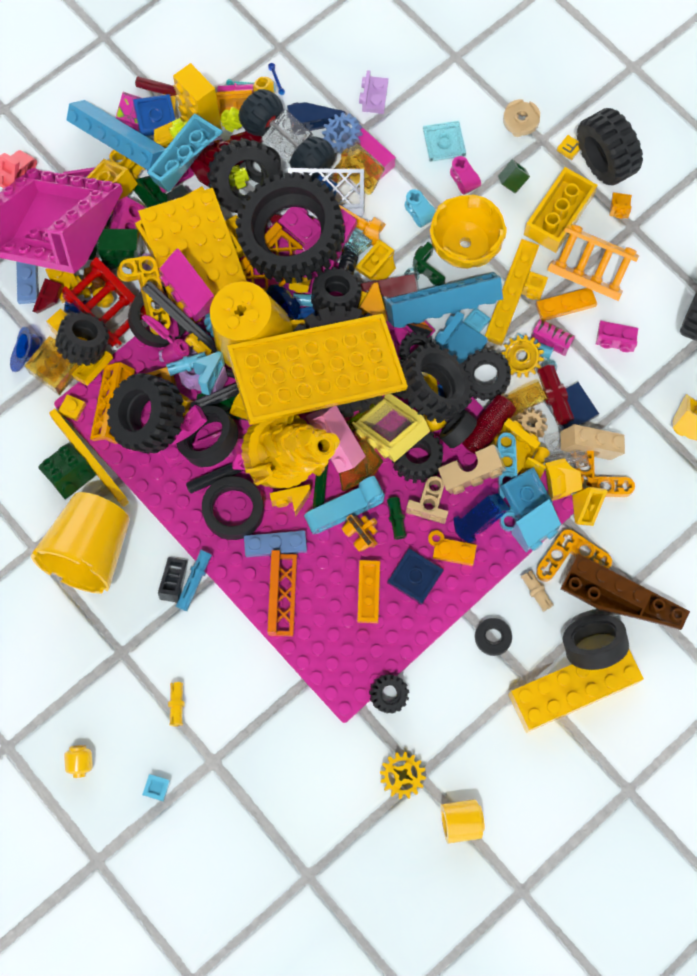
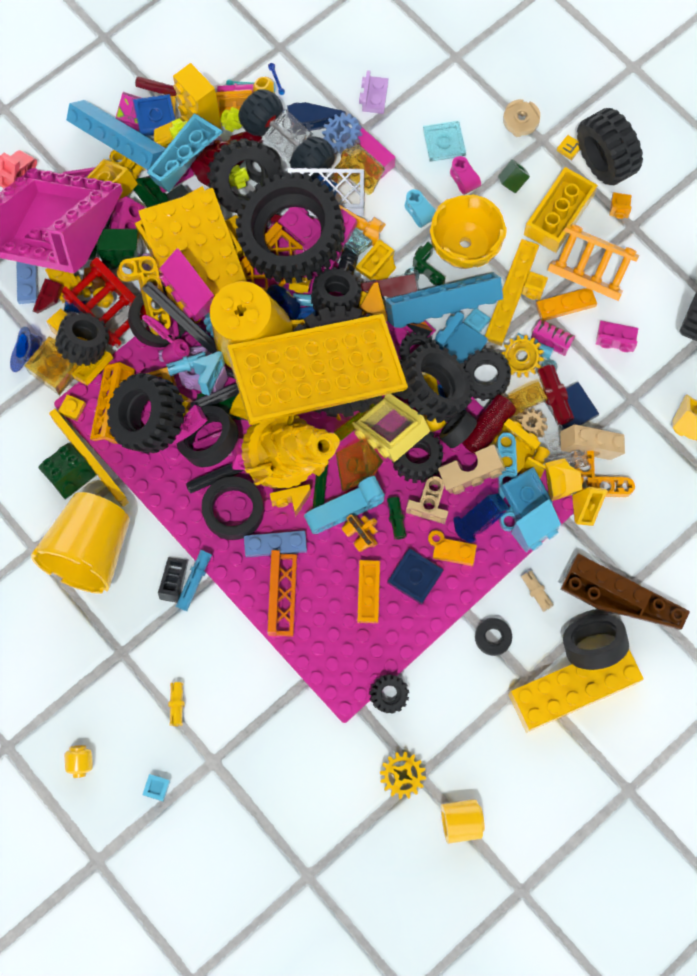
(198, 346): yellow axle -> none
(349, 451): bright pink slope -> none
(573, 548): light orange beam -> none

